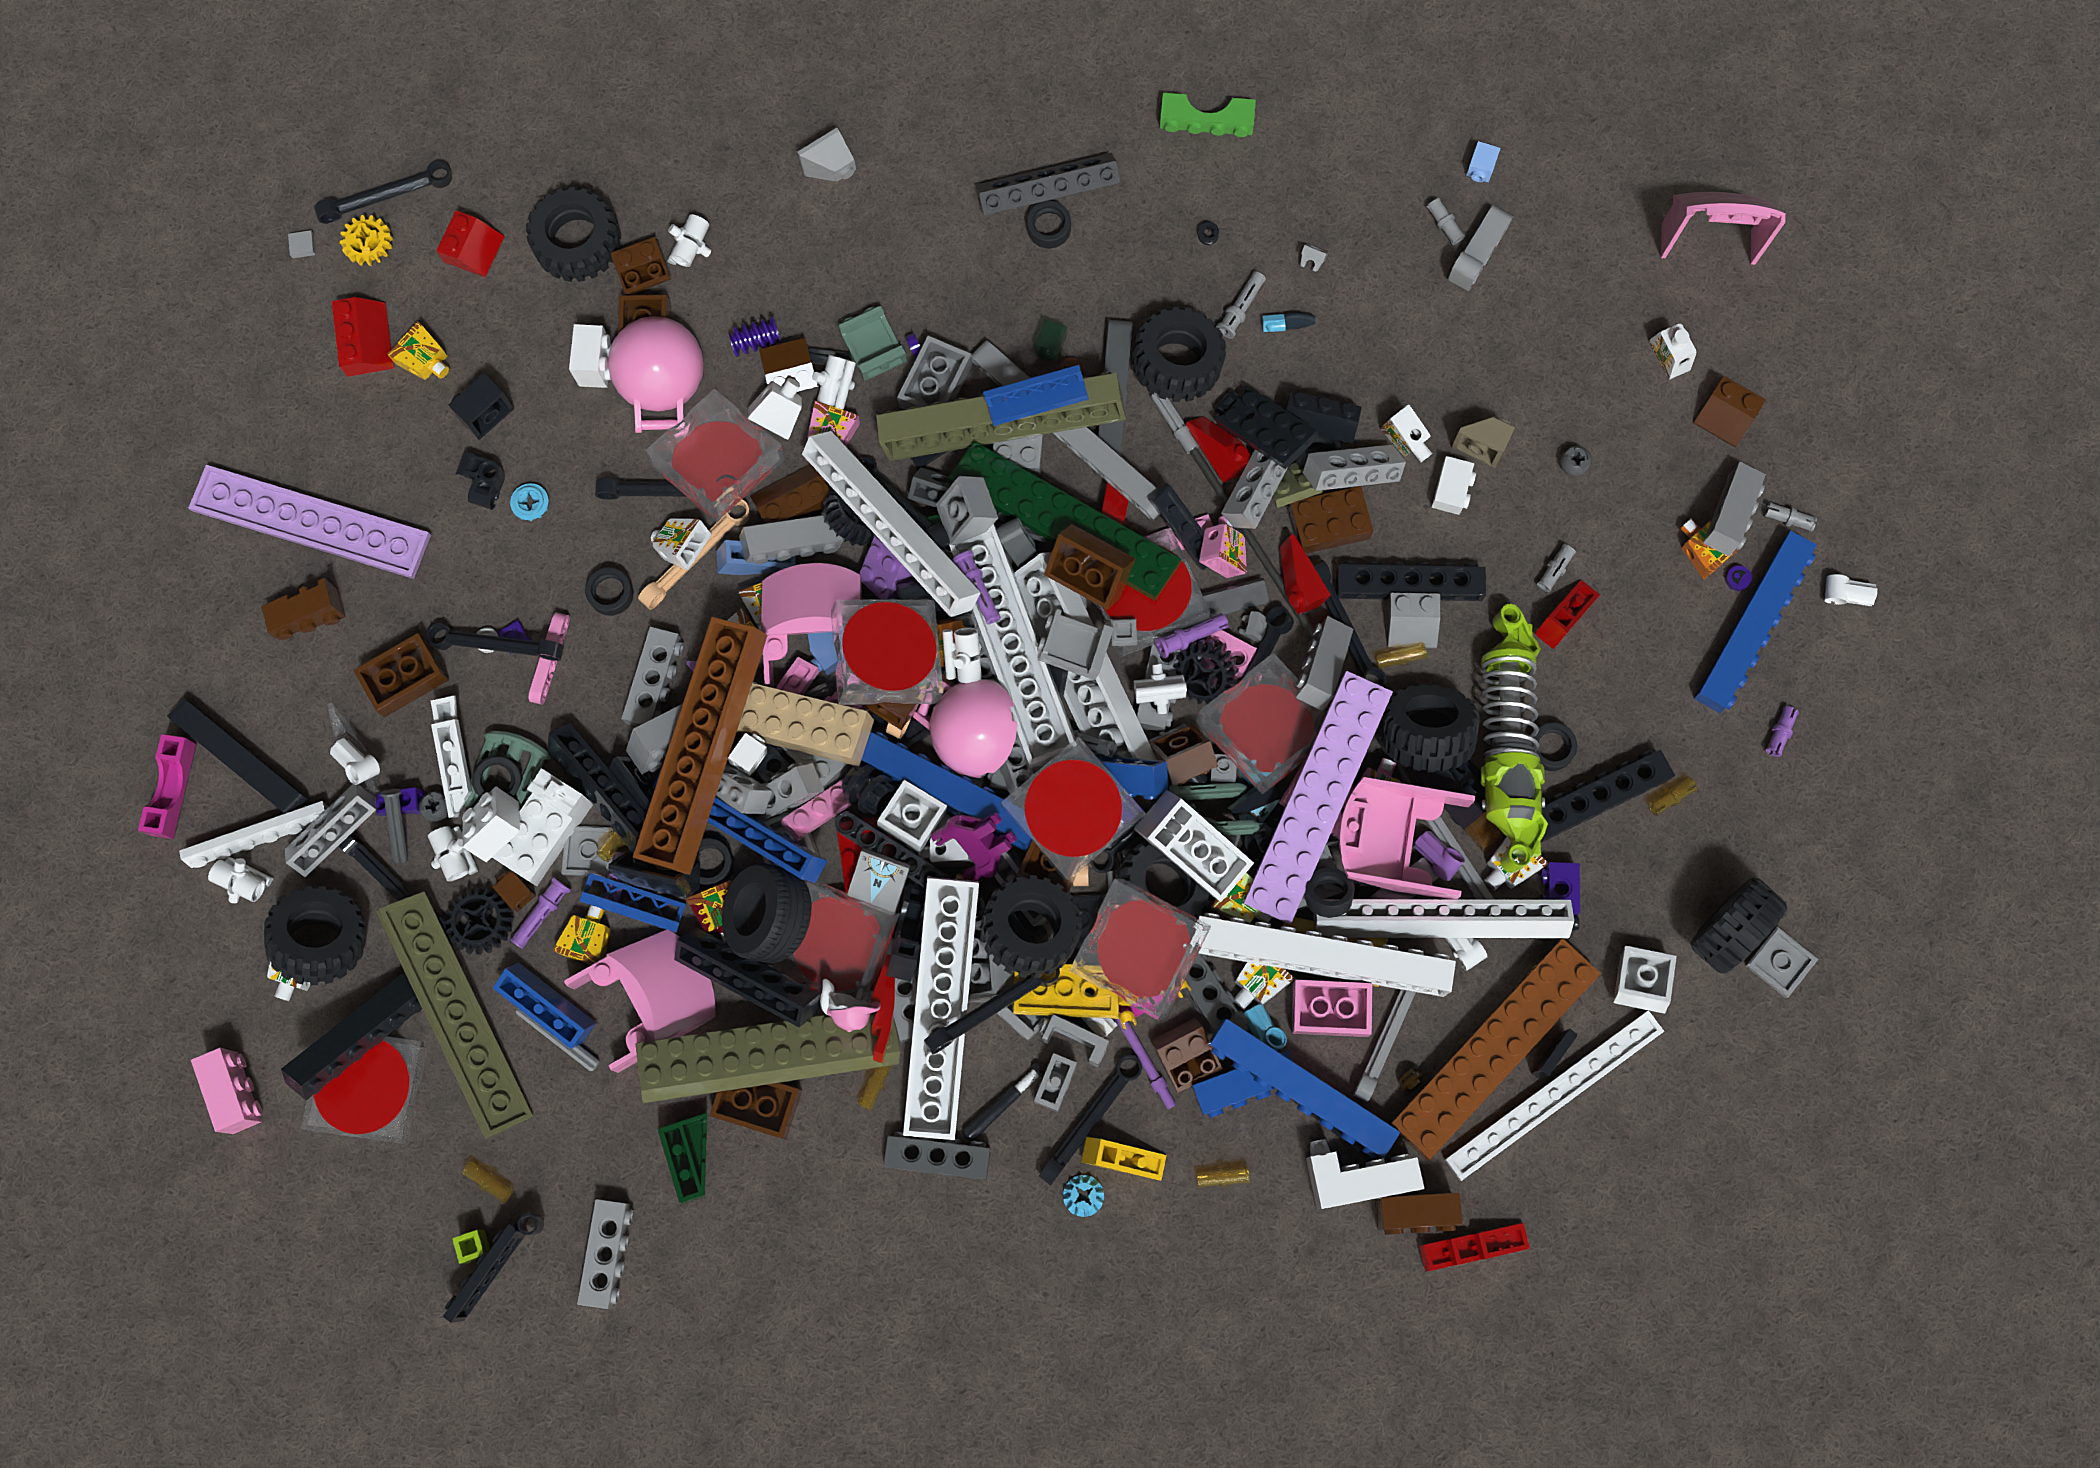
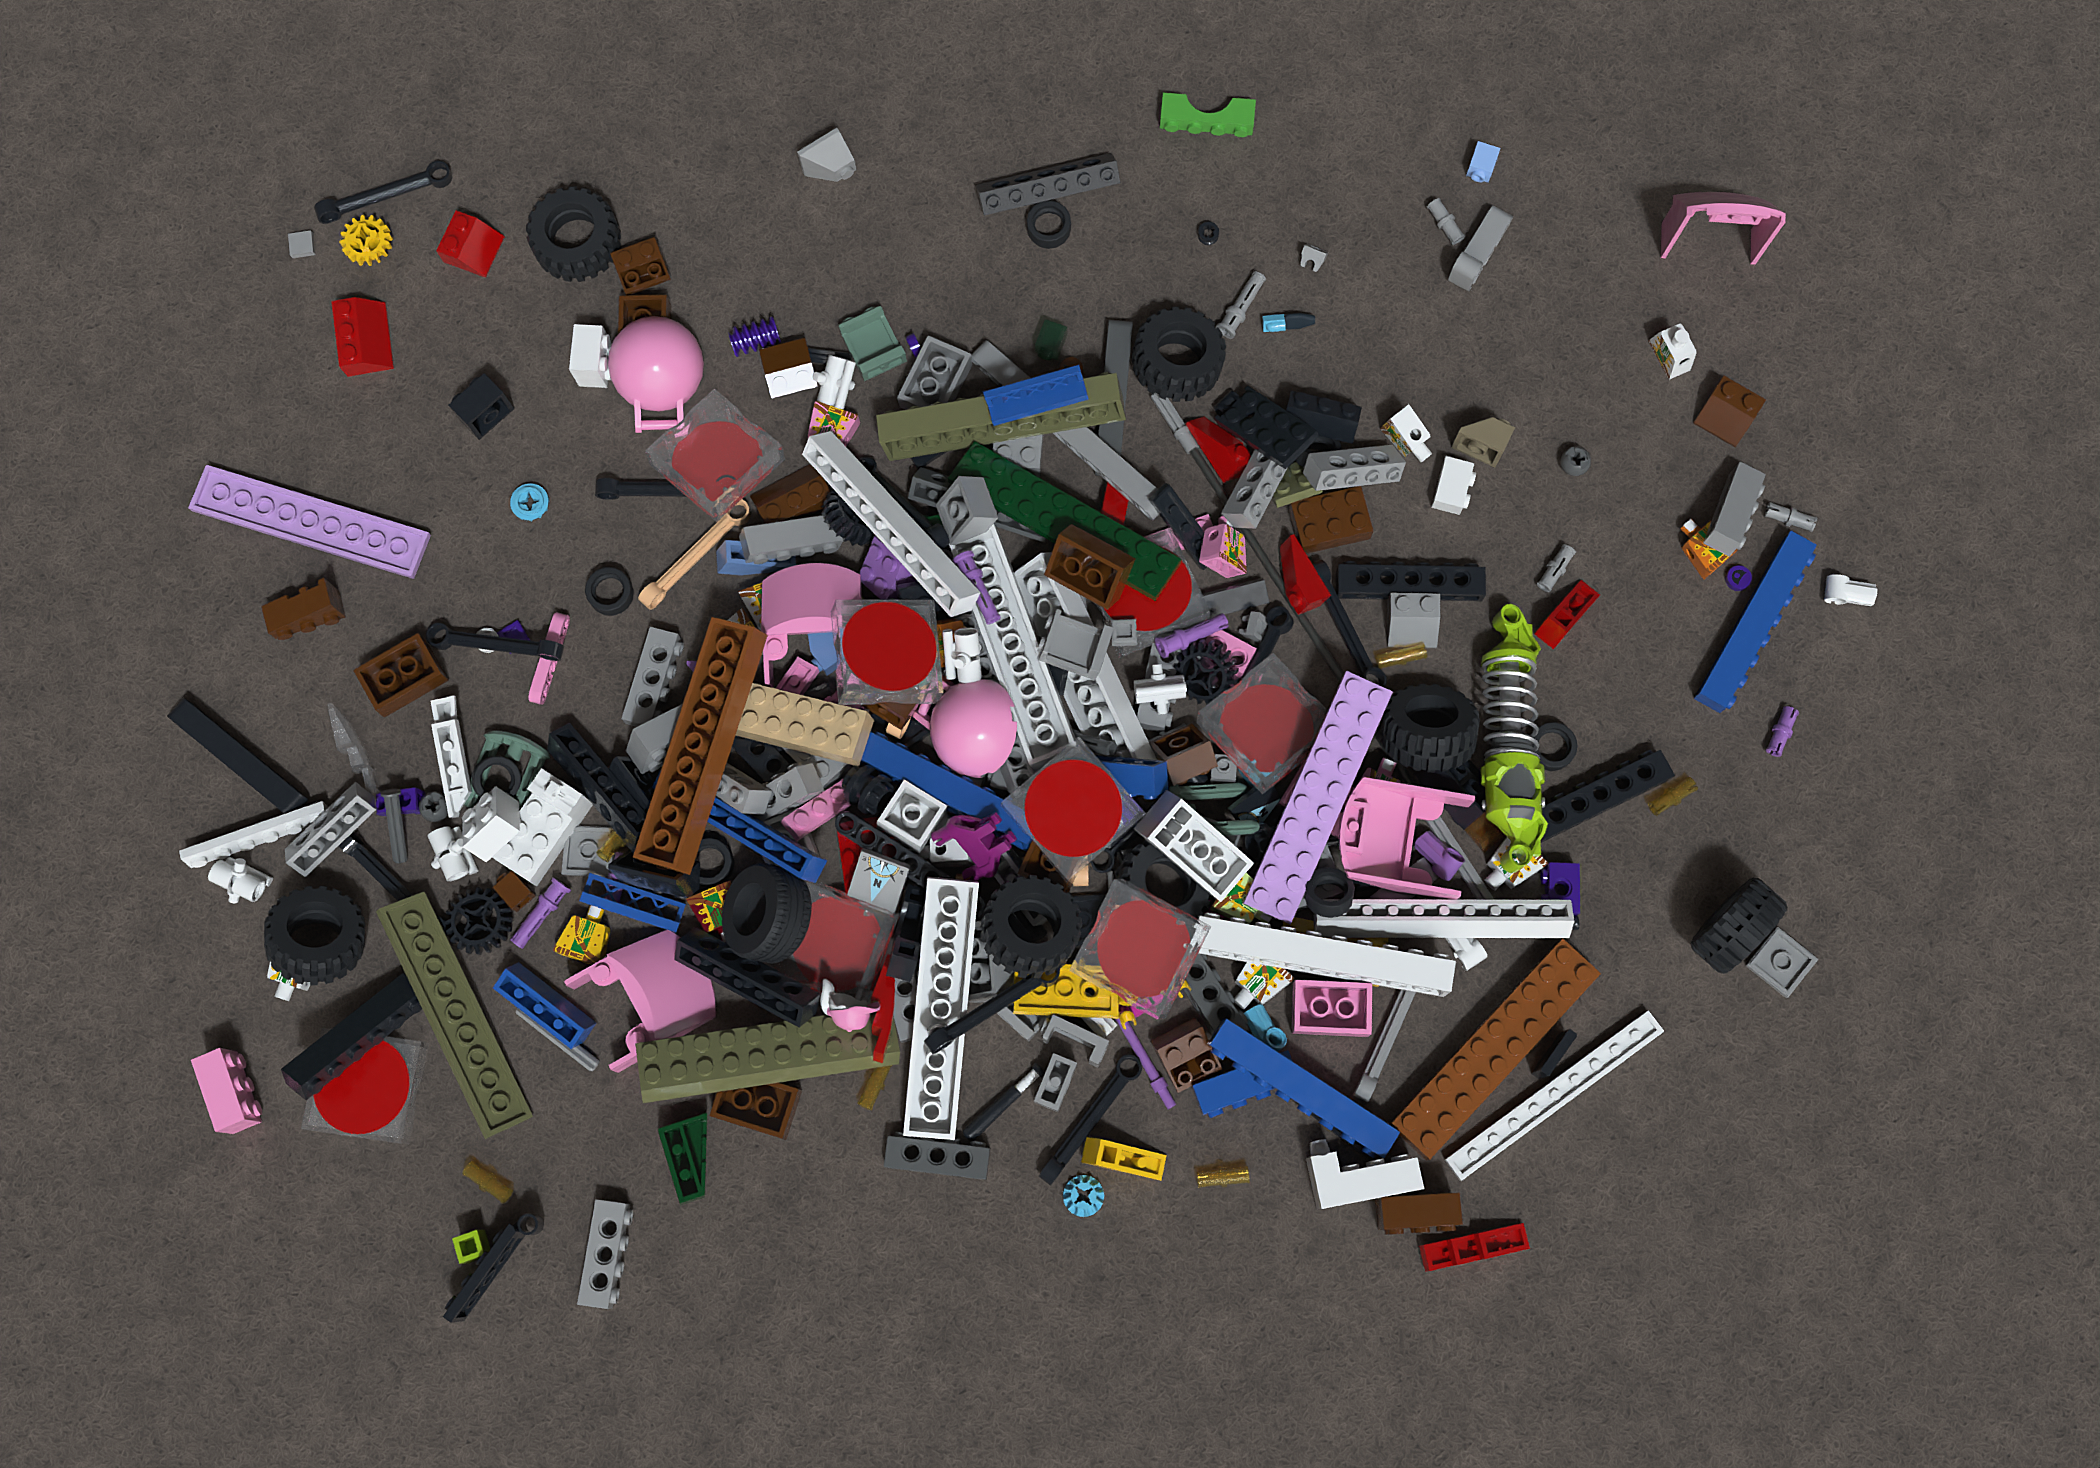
(174, 763): dark pink arch -> none
(356, 765): white piece -> none
(419, 354): torso -> none
(483, 490): black piece -> none
(680, 541): white torso -> none
(689, 241): white pin -> none
(748, 754): white brick -> none
(777, 407): white torso -> none
(1017, 542): dark grey beam -> none
(1324, 663): light grey brick -> none
(1411, 1080): dark brown plate -> none
(1645, 979): white brick -> none

